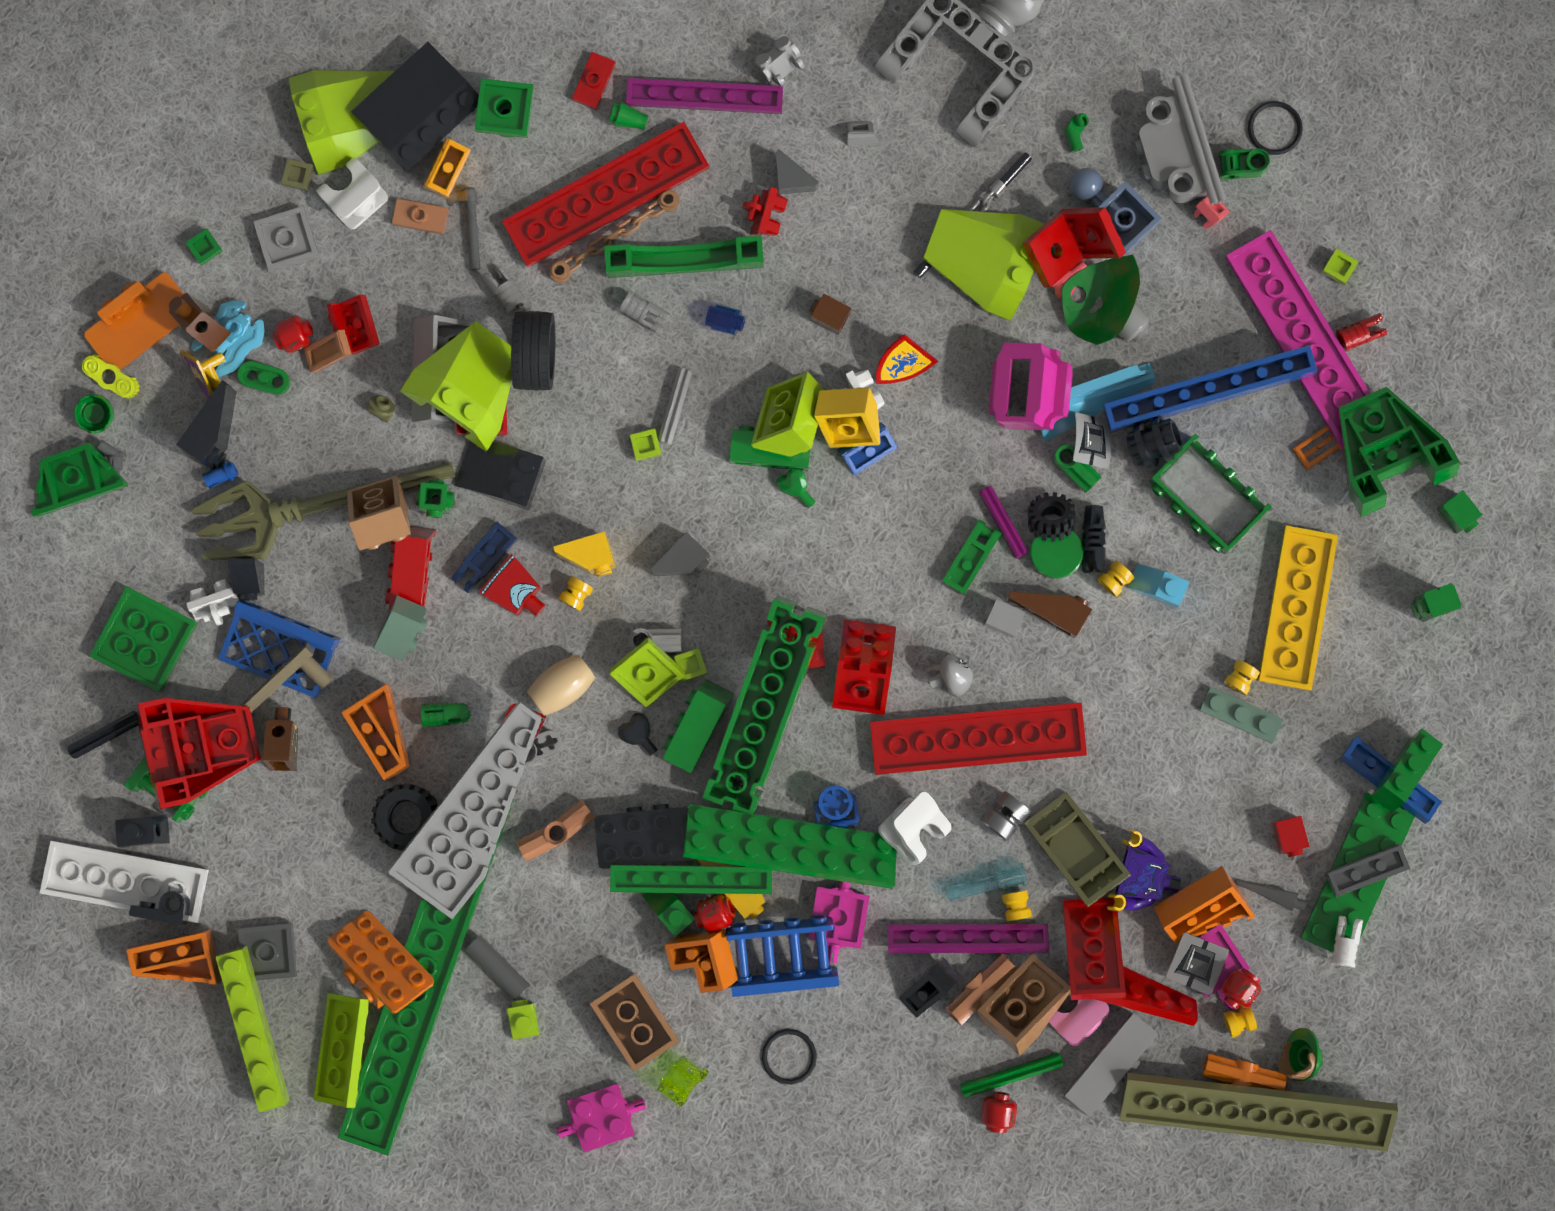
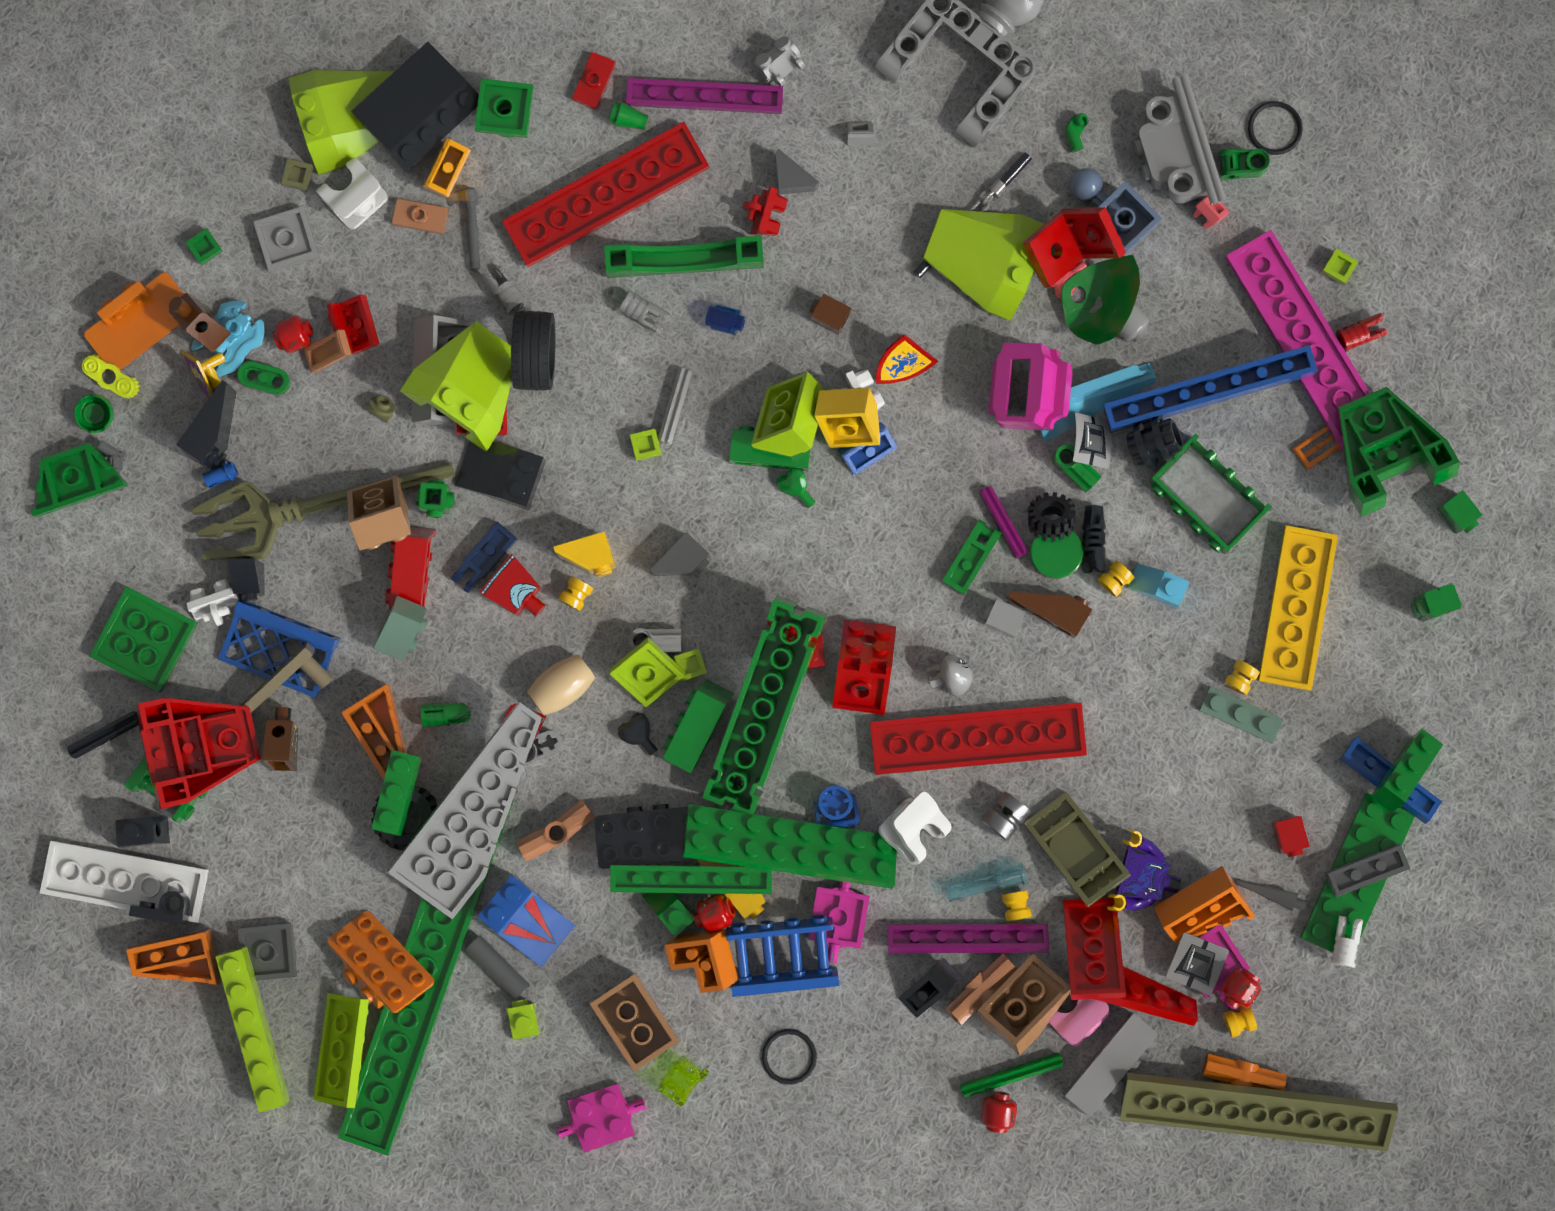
(396, 793): none -> green brick
(526, 920): none -> slope
(608, 239): medium nougat piece -> none
(1301, 1055): green piece -> none

